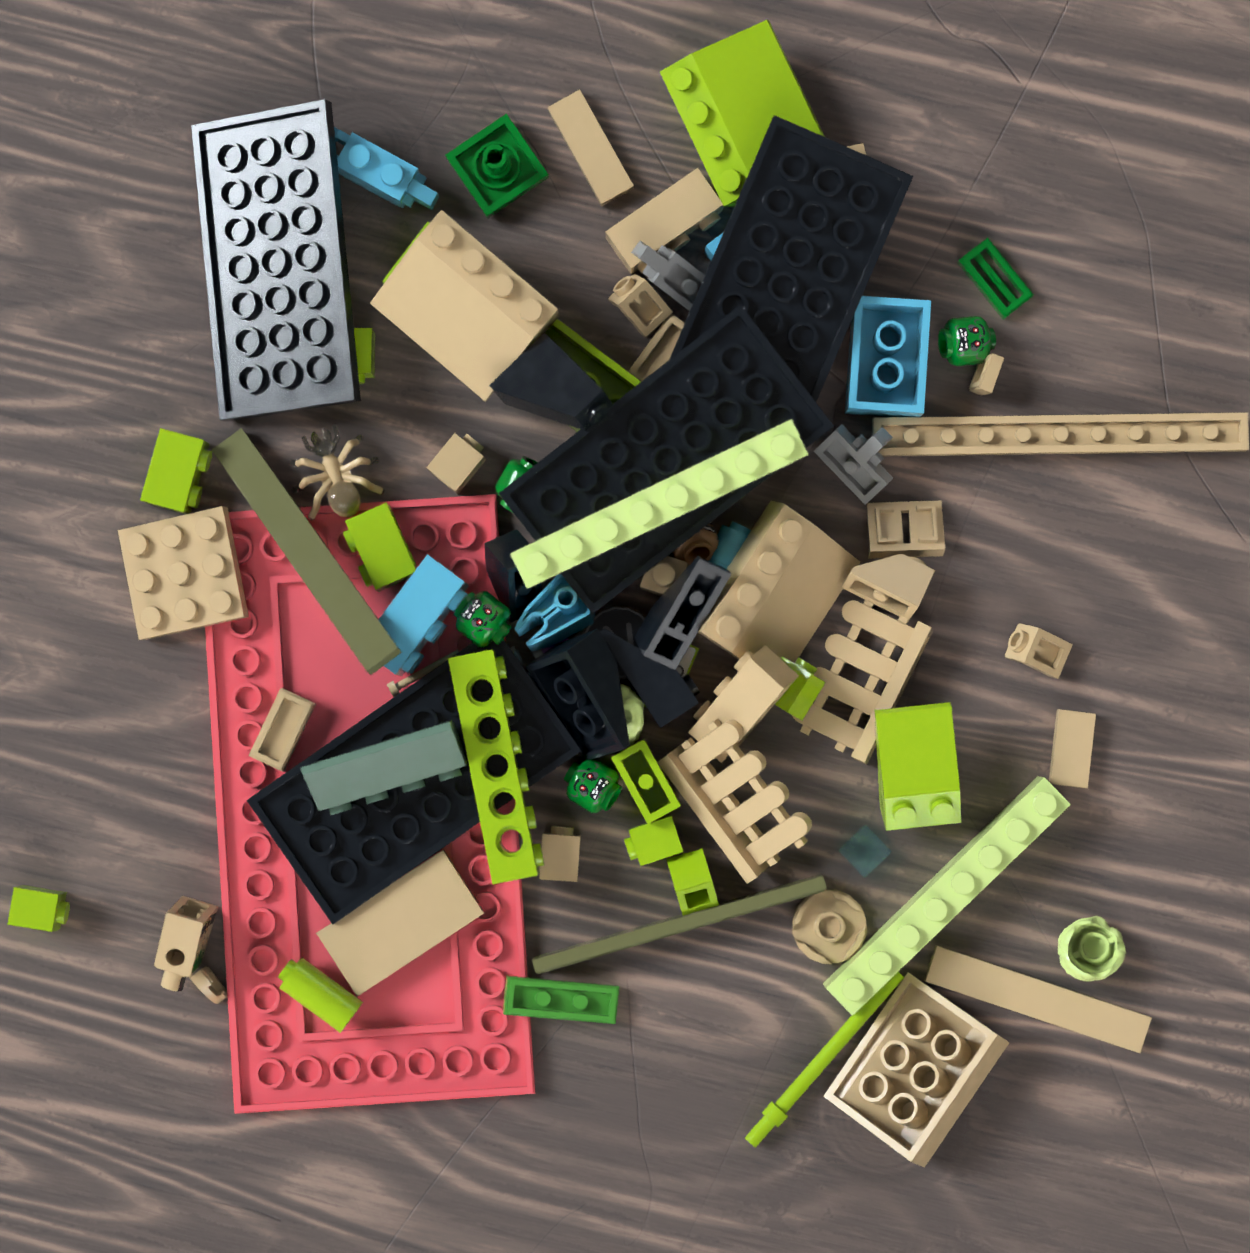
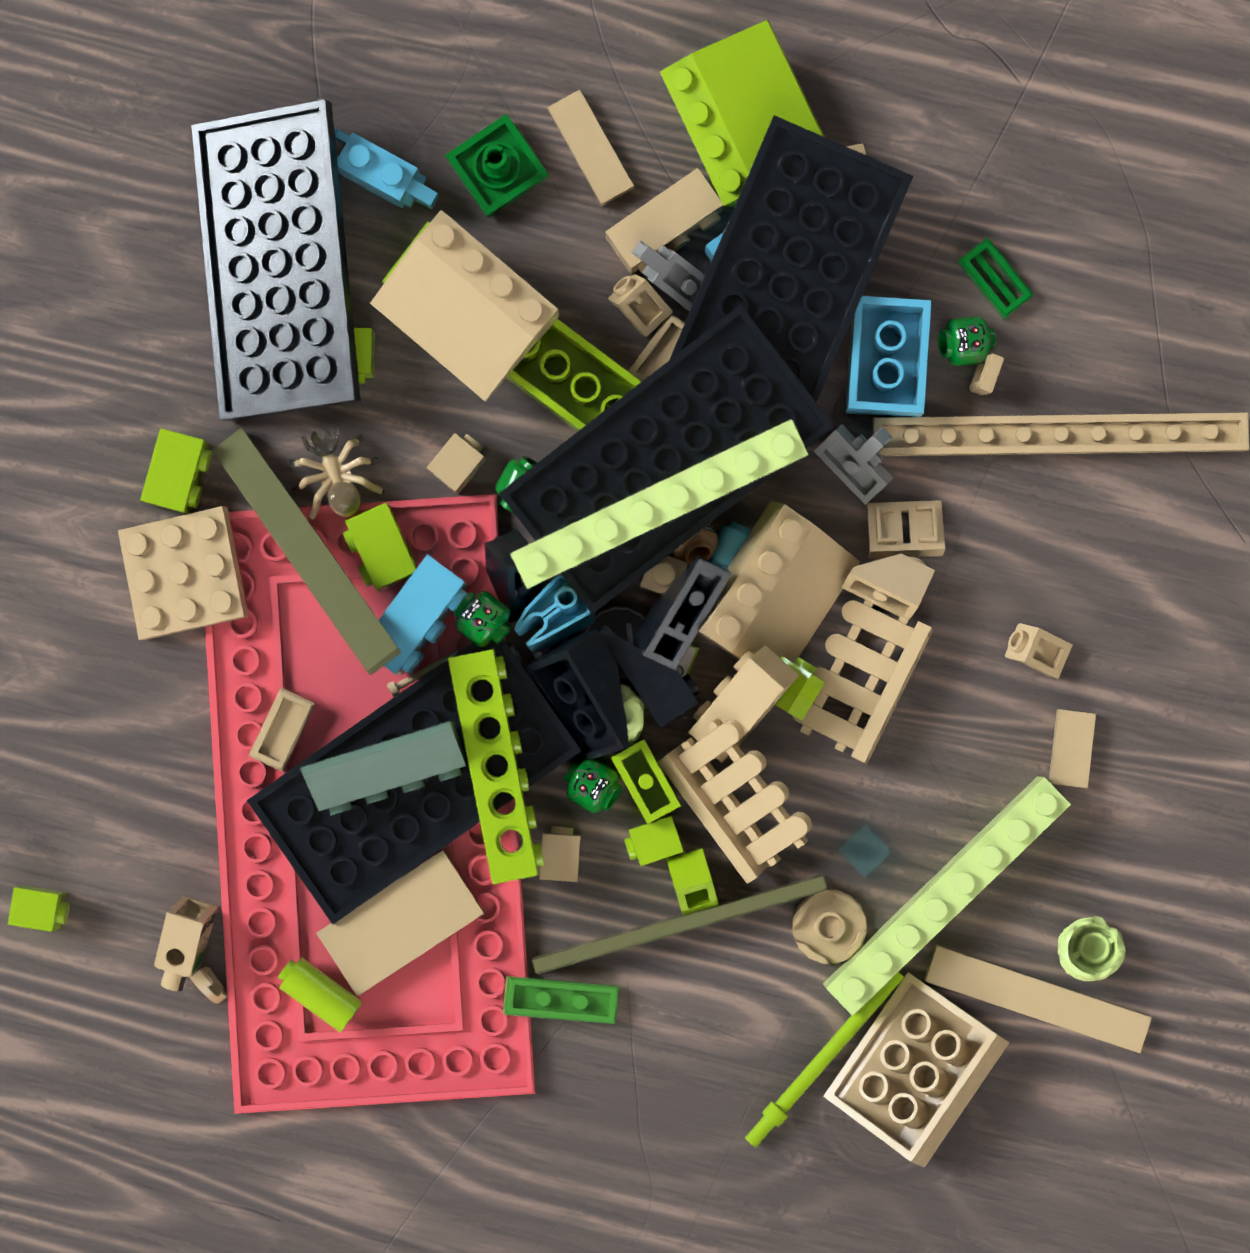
(552, 386): black slope -> none
(917, 766): lime slope -> none

